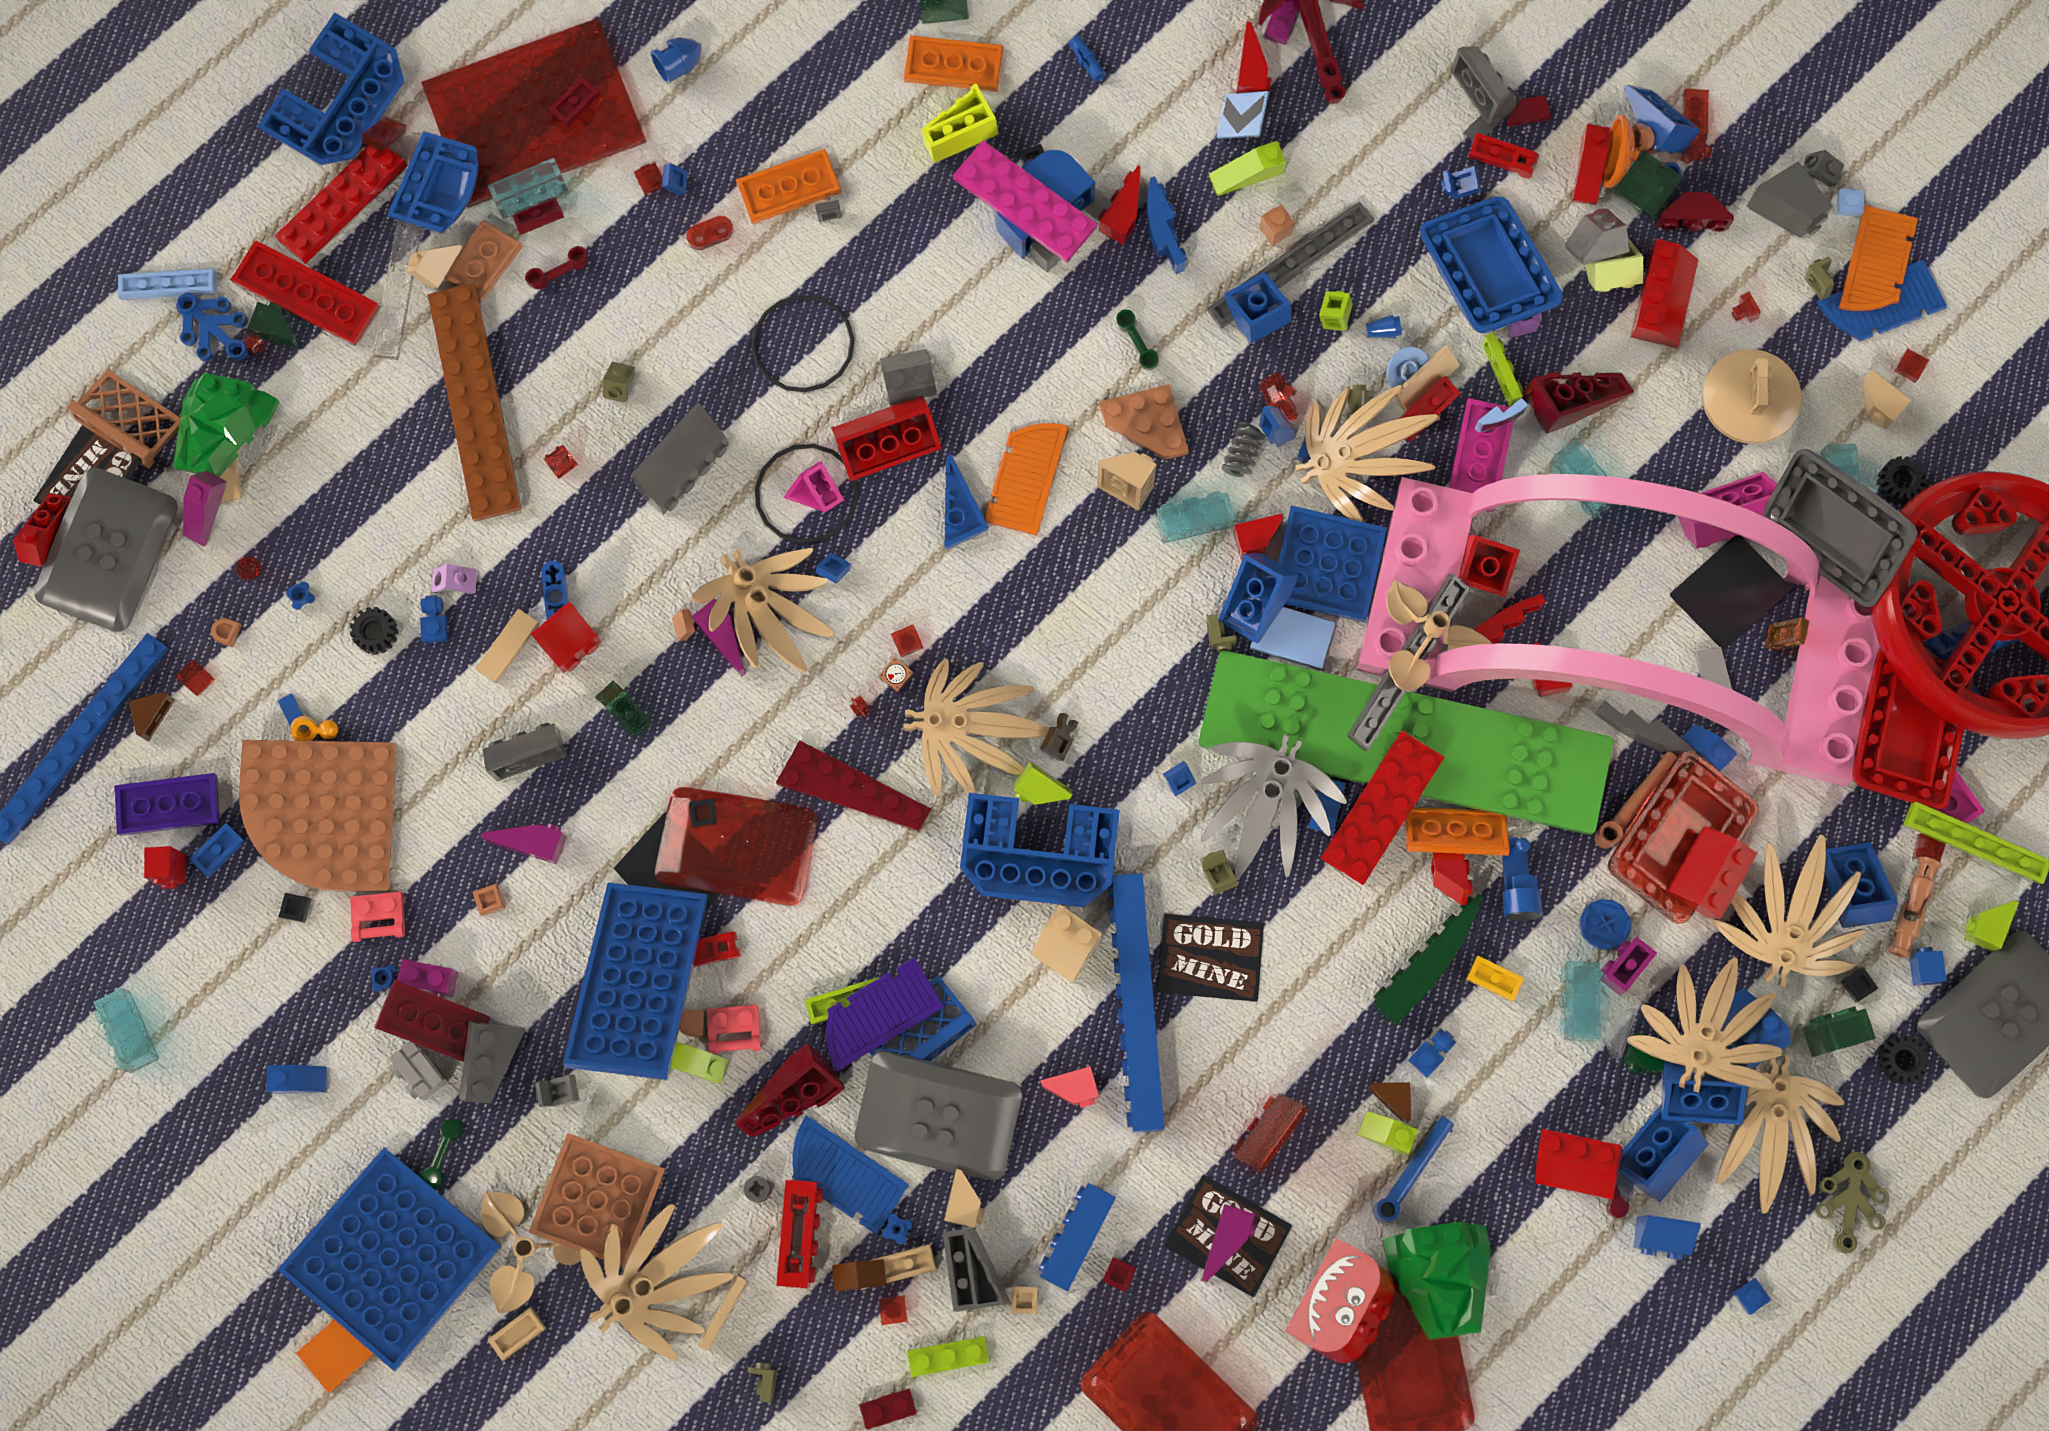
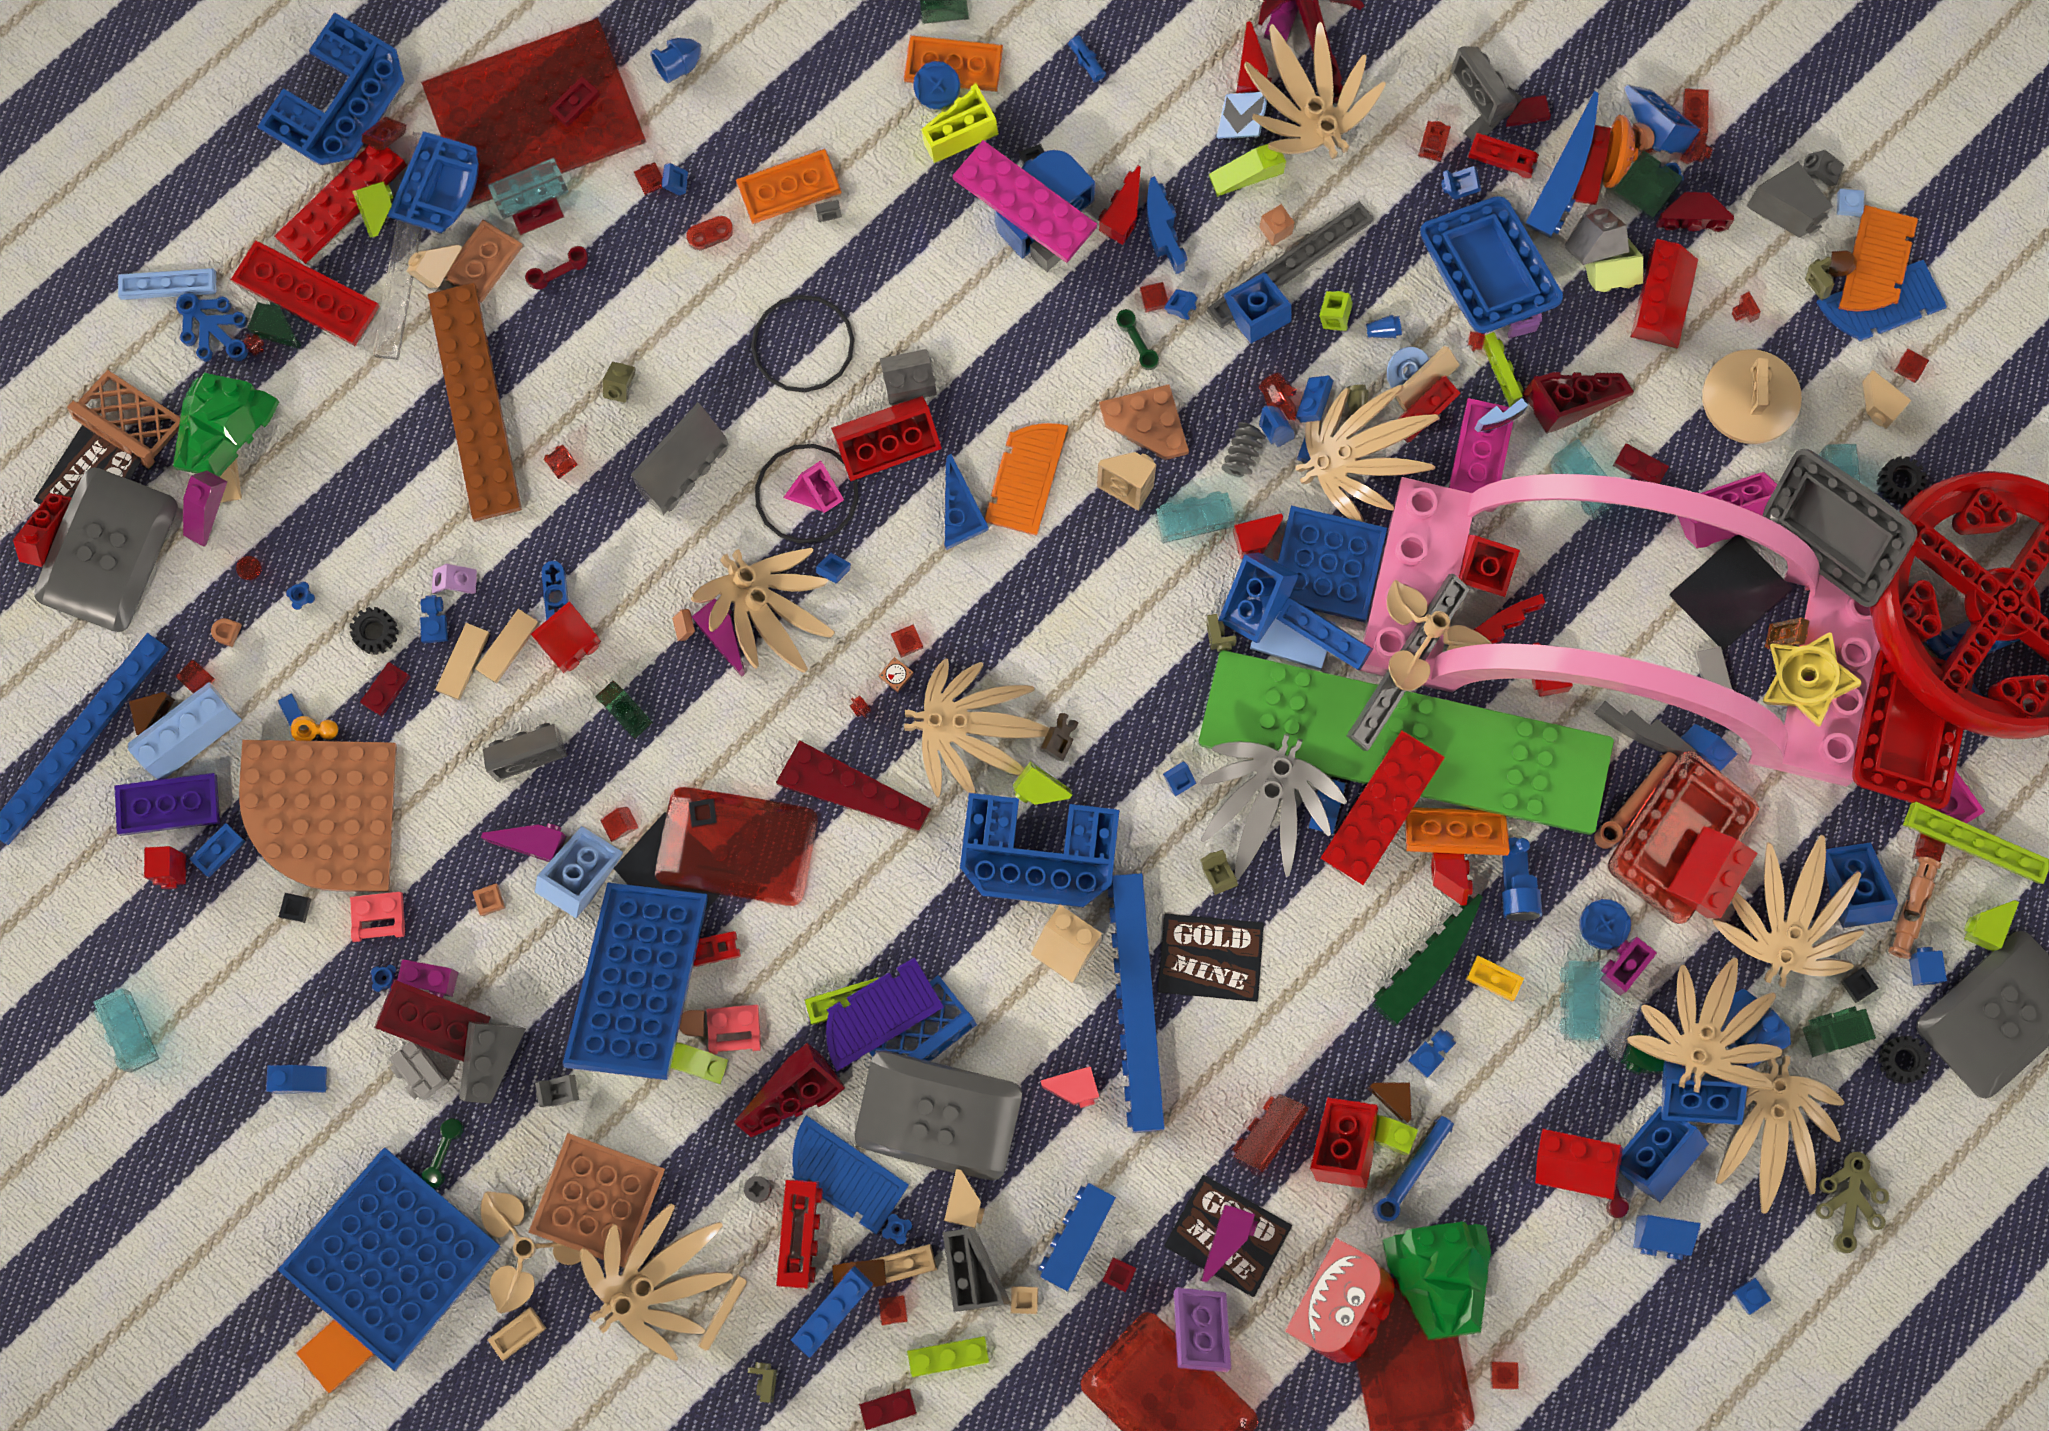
(183, 732): none -> light blue slope
(374, 206): none -> lime slope
(385, 689): none -> dark red plate
(462, 661): none -> tan tile
(577, 872): none -> light blue slope
(619, 823): none -> clear red slope
(832, 1311): none -> blue plate
(936, 85): none -> blue tile
(1153, 297): none -> clear red plate
(1181, 303): none -> blue tile
(1202, 1329): none -> medium lavender plate
(1314, 399): none -> blue plate
(1318, 118): none -> tan plant
(1324, 633): none -> blue plate
(1345, 1143): none -> red slope
(1434, 149): none -> clear red brick
(1475, 340): none -> clear red plate
(1504, 1375): none -> clear red plate
(1562, 183): none -> blue slope
(1640, 465): none -> dark red plate
(1813, 660): none -> light yellow plate
(1842, 263): none -> reddish brown tile

